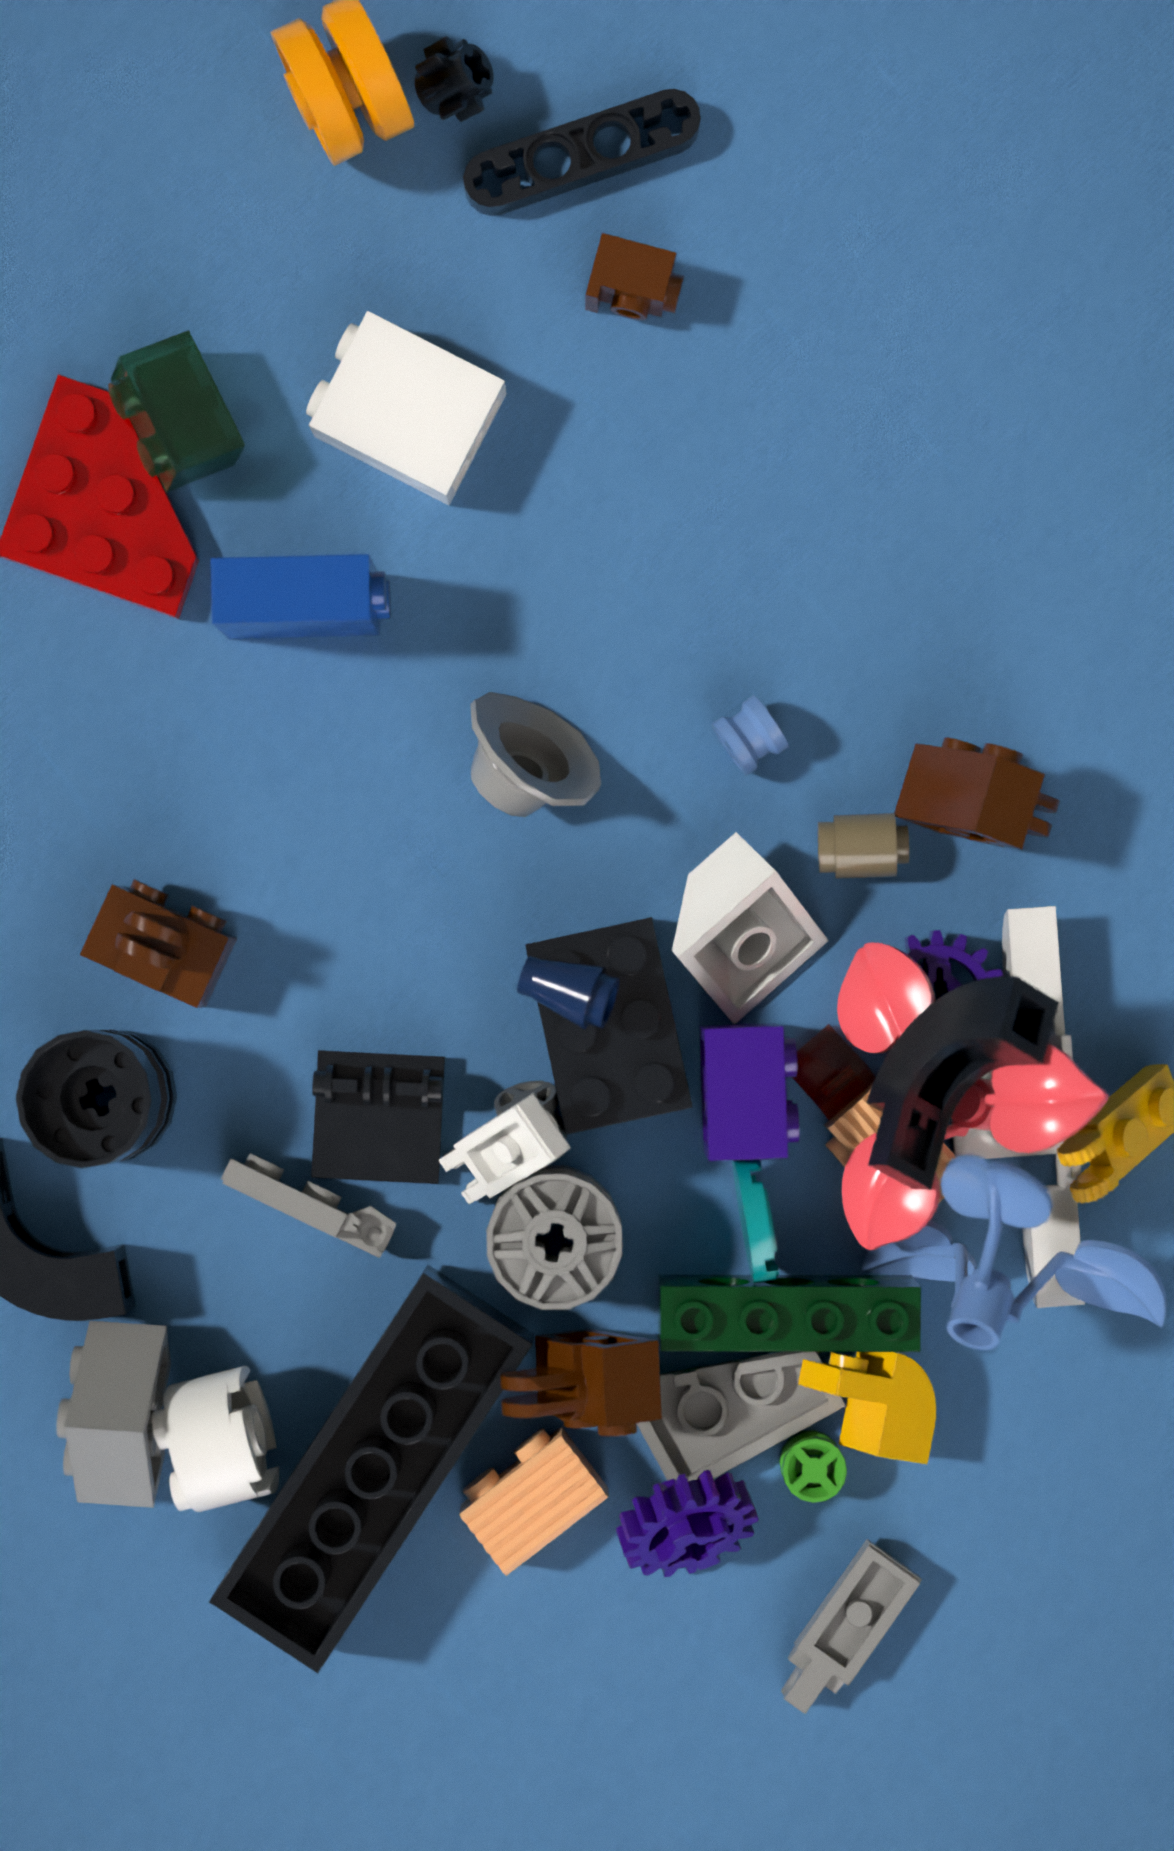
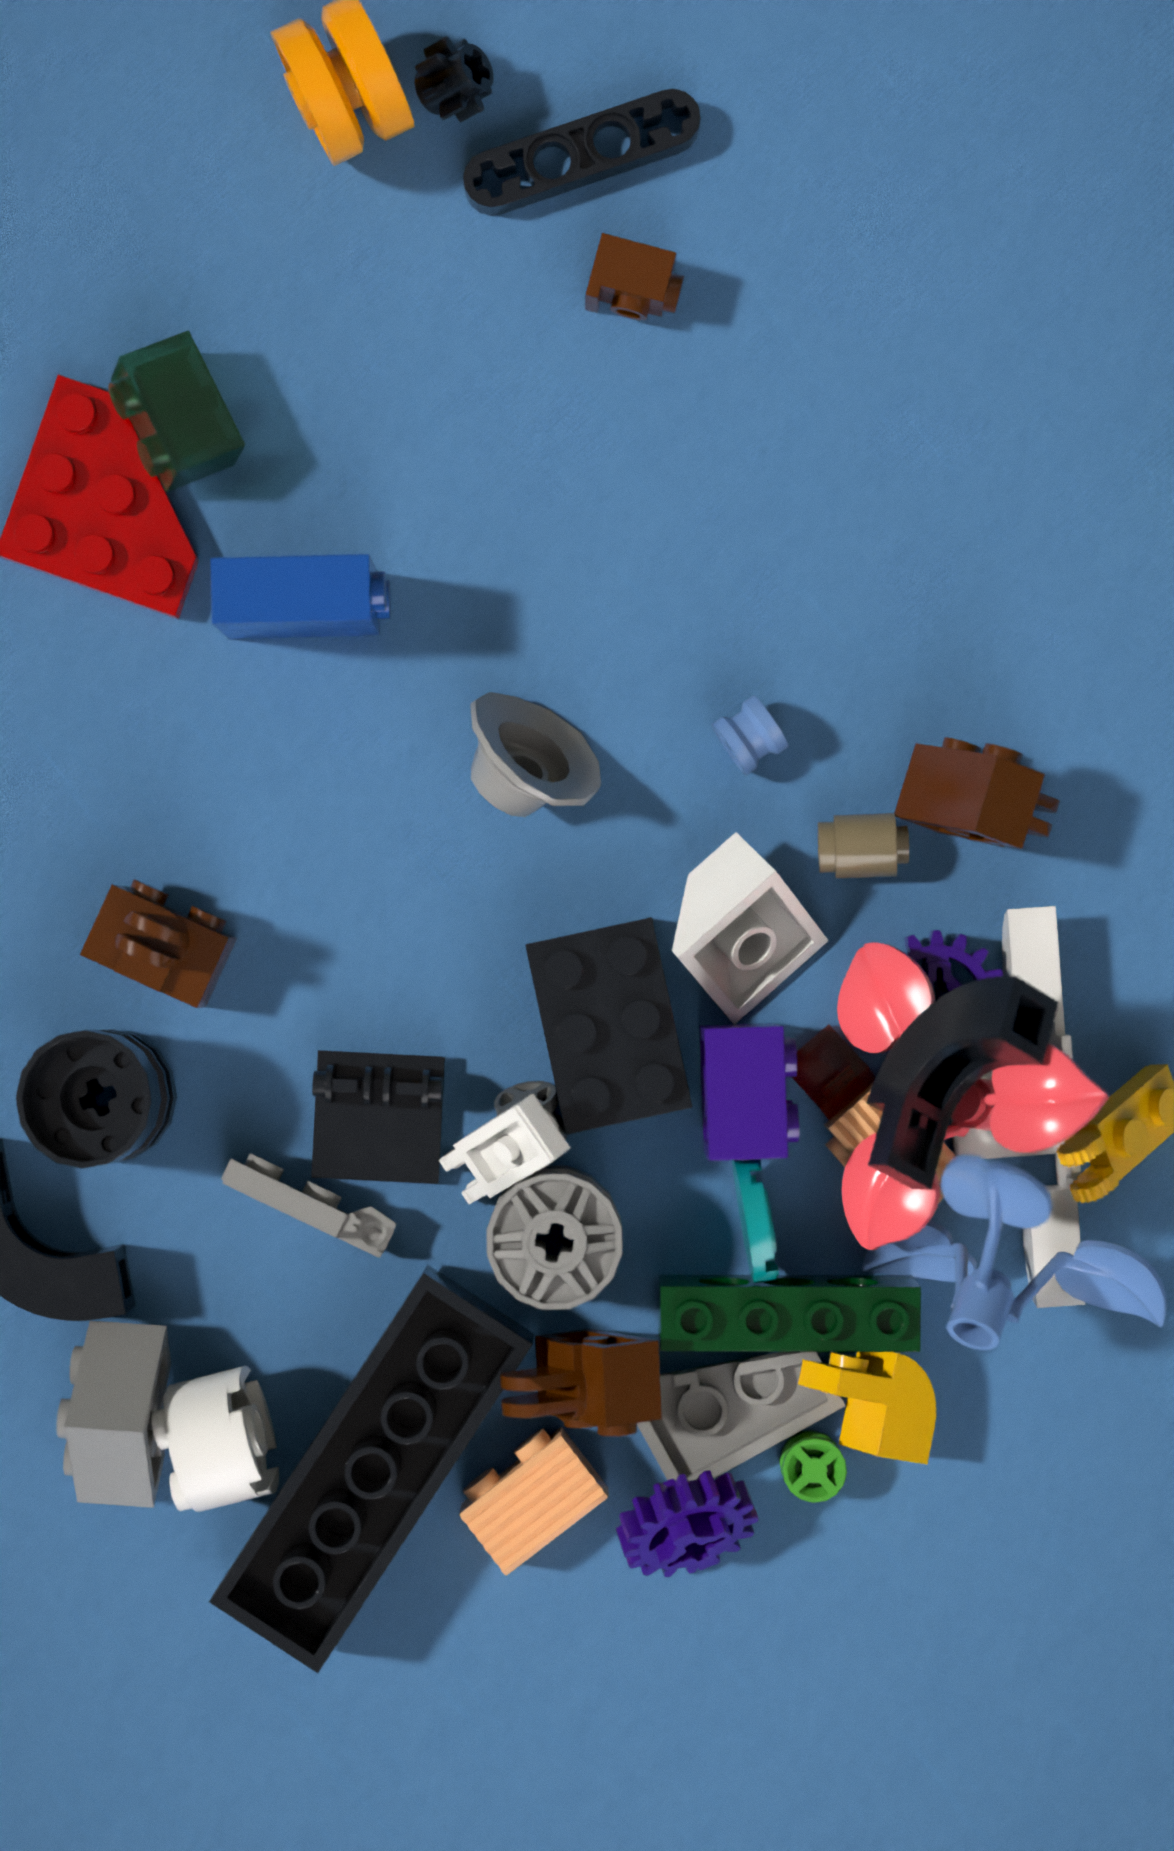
(405, 406): white brick -> none
(570, 989): dark blue cone -> none
(848, 1624): light grey hinge -> none

